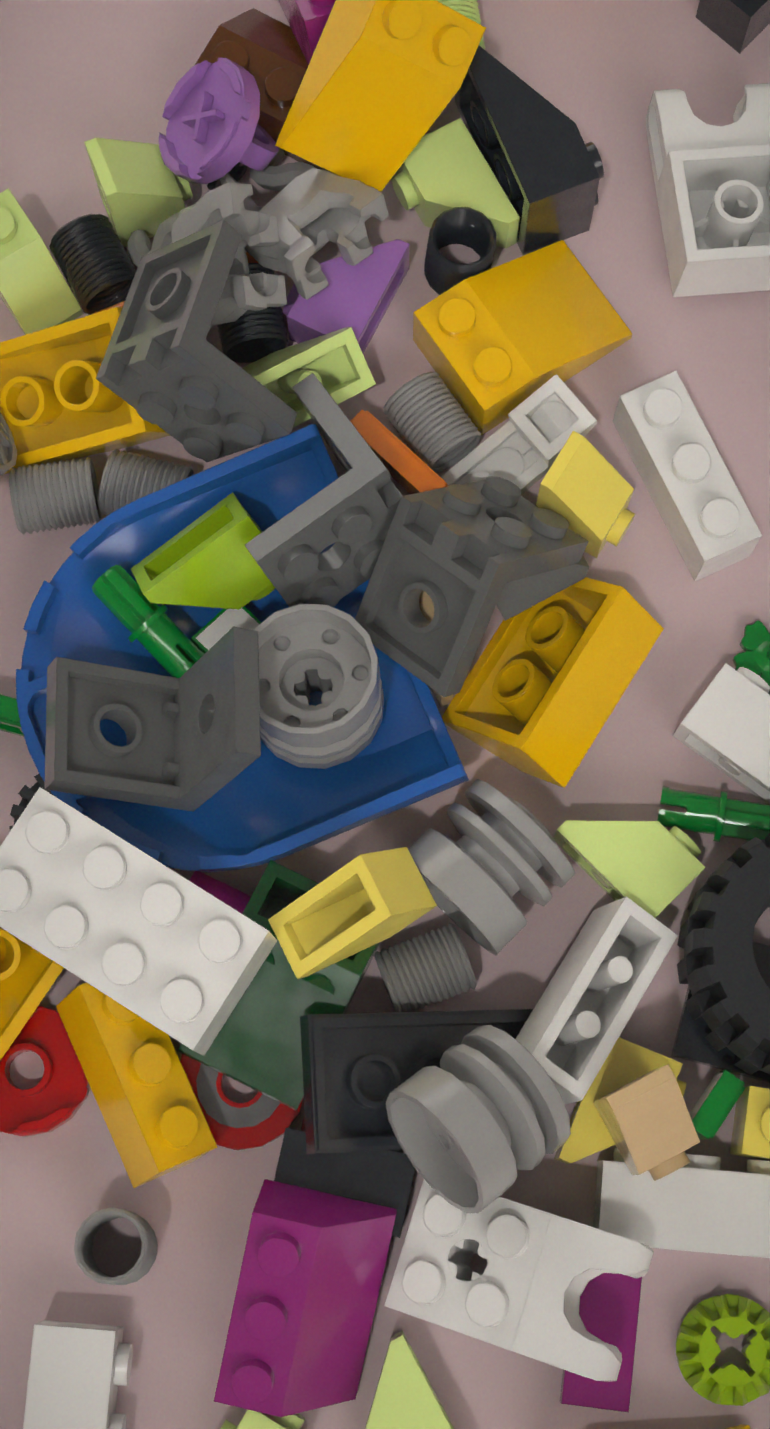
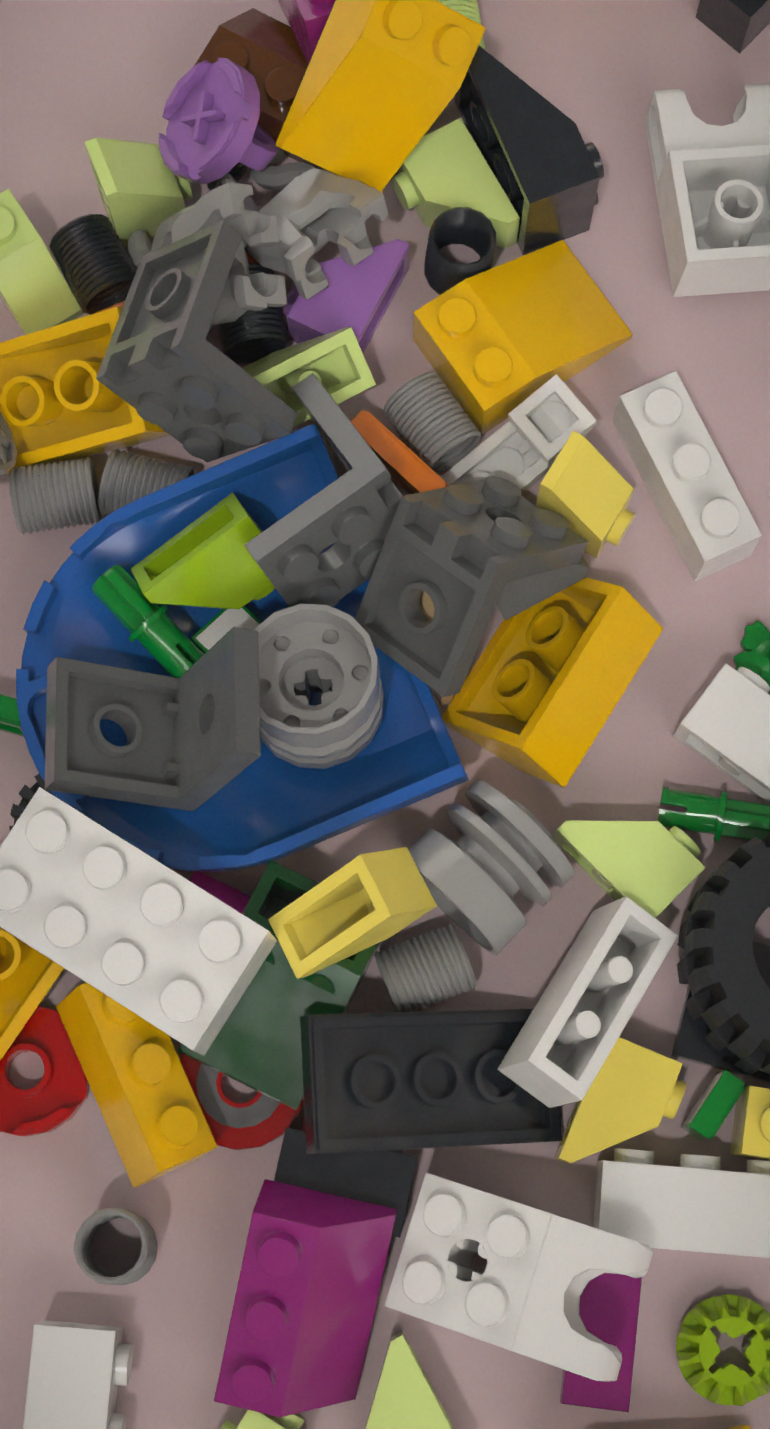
(478, 1118): light grey wheel -> none
(650, 1123): tan slope -> none

